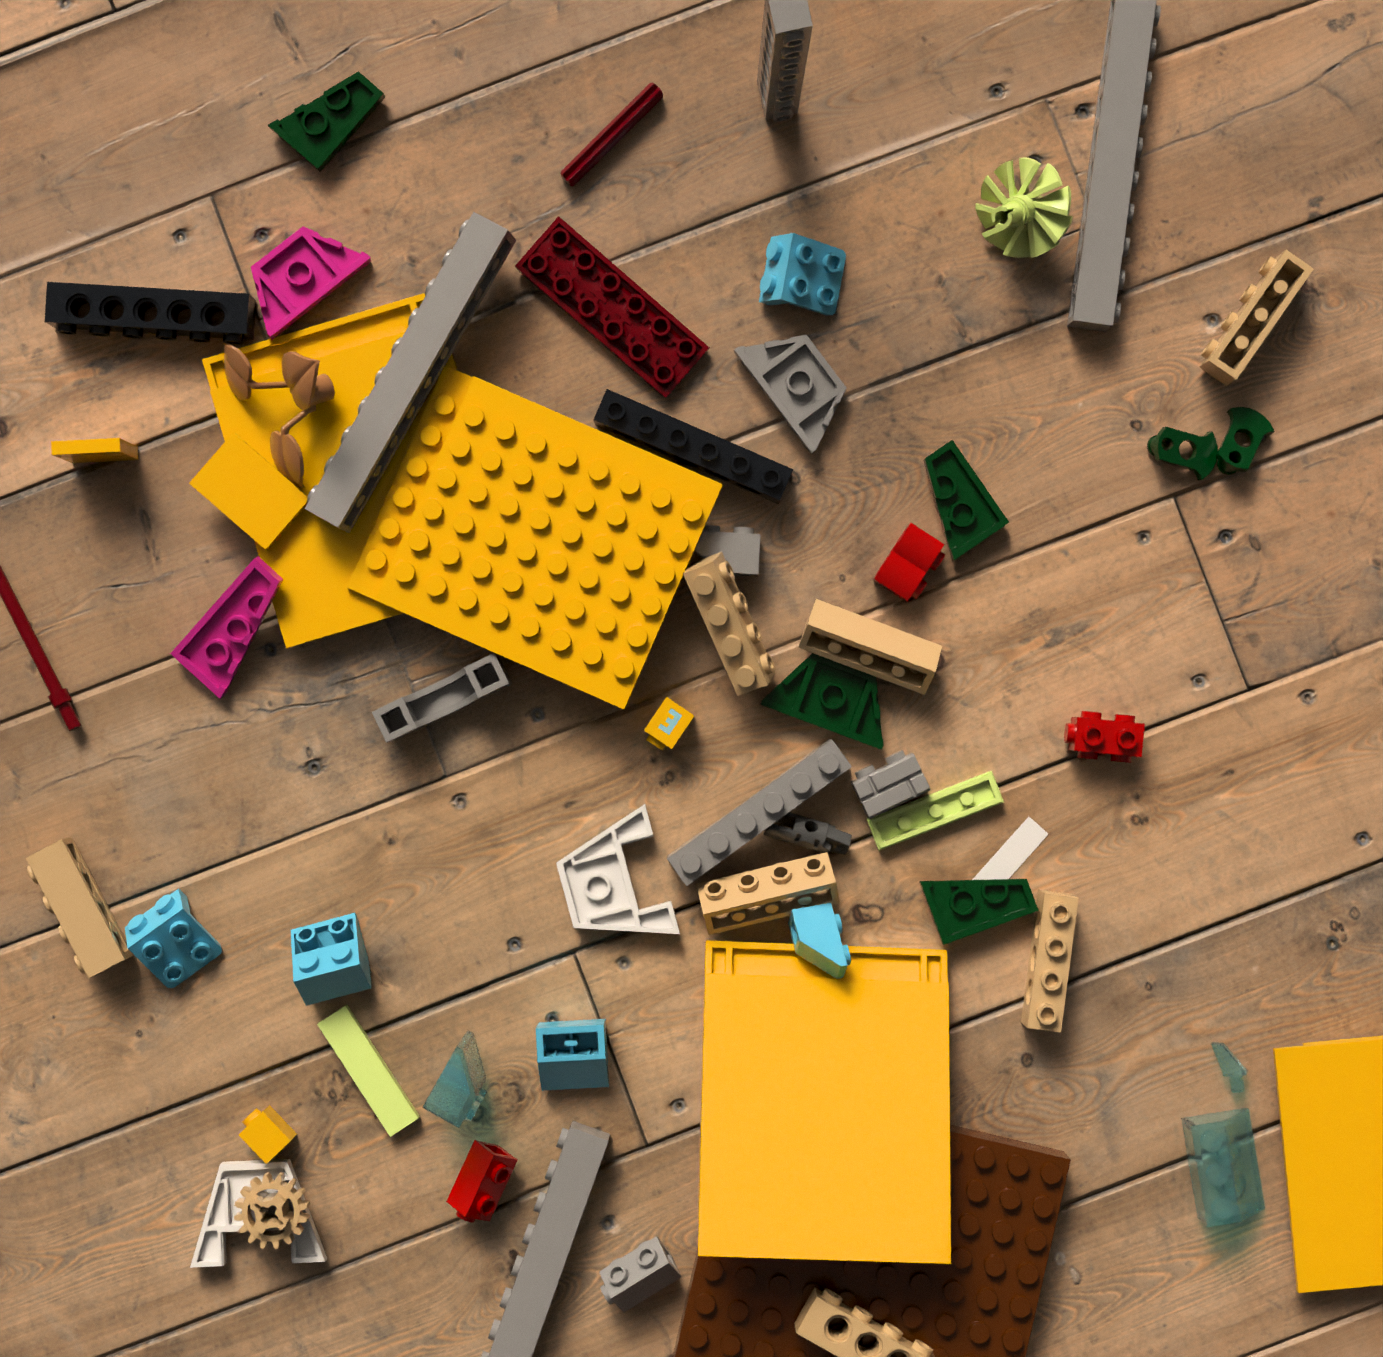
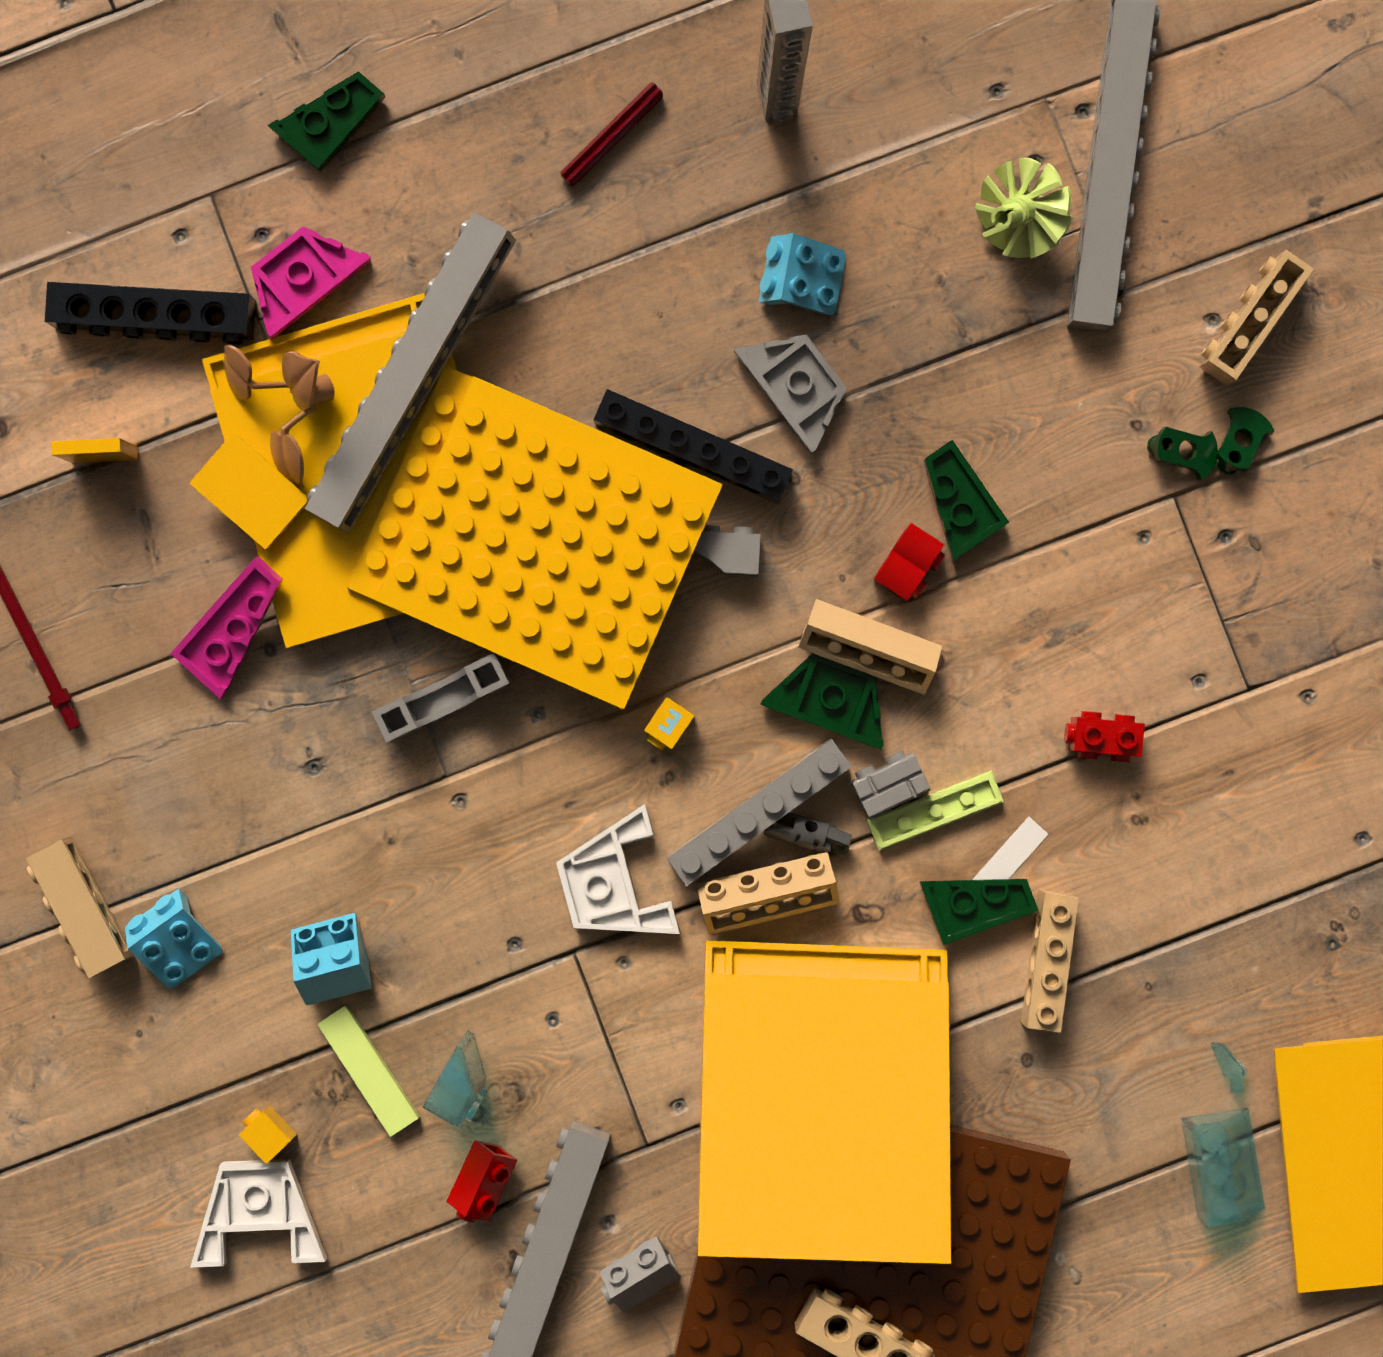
(260, 1204): tan gear -> none
(572, 1054): medium azure slope -> none
(611, 307): dark red plate -> none
(730, 623): tan brick -> none
(818, 940): medium azure slope -> none

